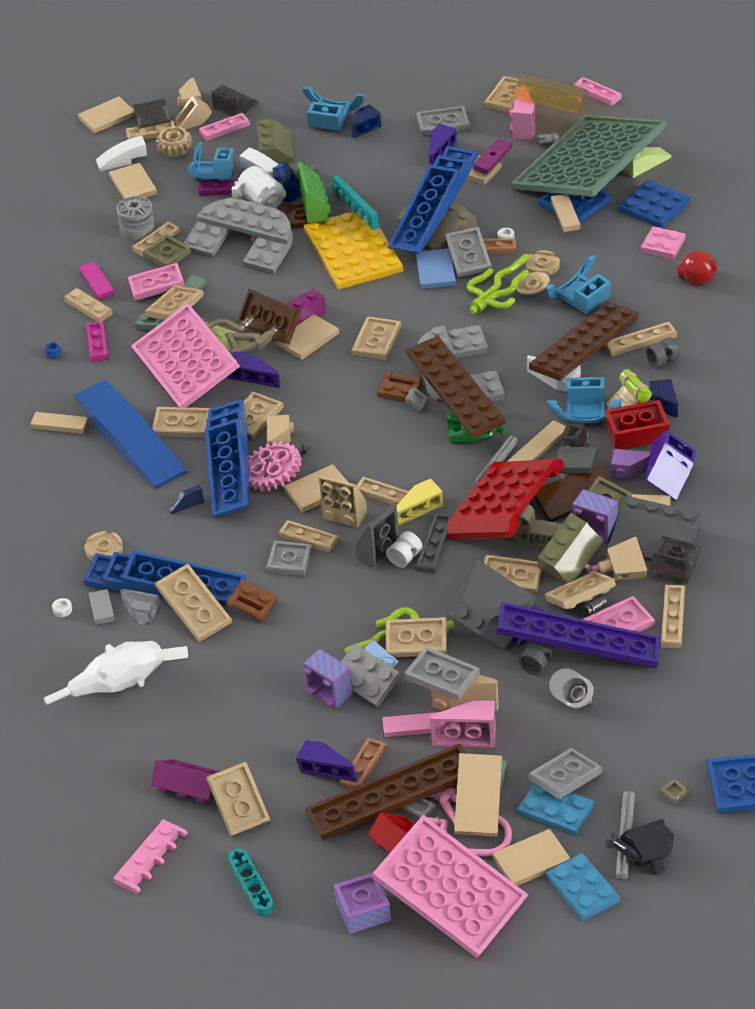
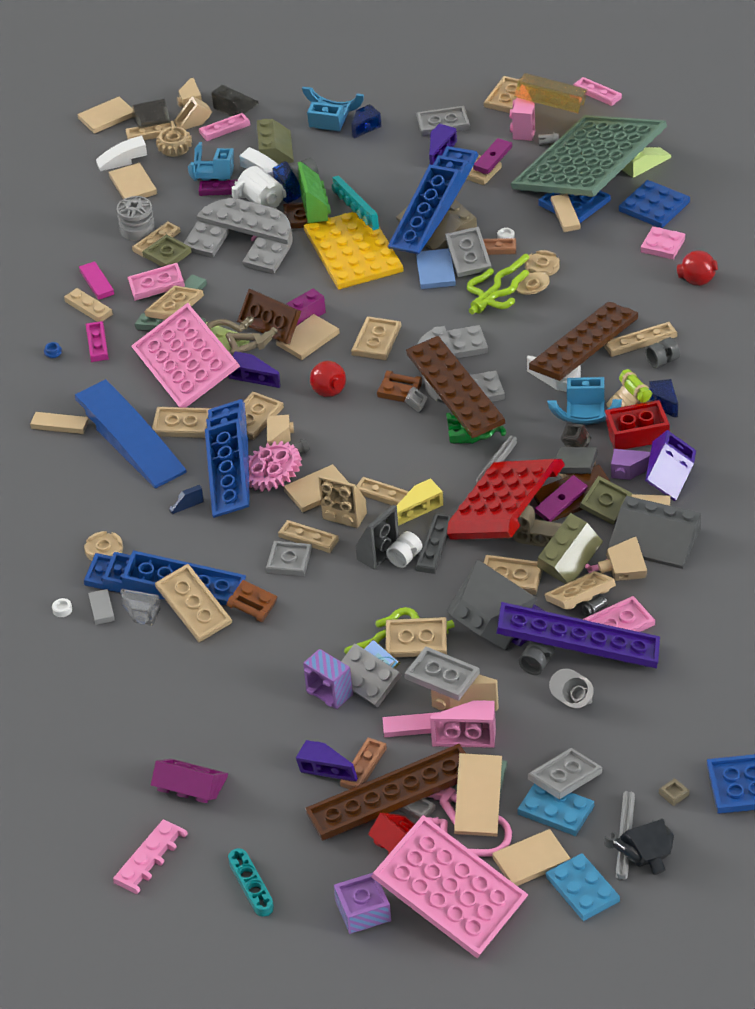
(114, 670): white piece -> none
(175, 653): white sticker -> none
(238, 799): tan tile -> none
(327, 378): none -> red brick
(540, 443): tan tile -> none
(561, 498): none -> magenta tile
(581, 291): dark azure piece -> none
(598, 512): medium lavender container -> none
(673, 616): tan tile -> none
(674, 559): clear smoke slope -> none

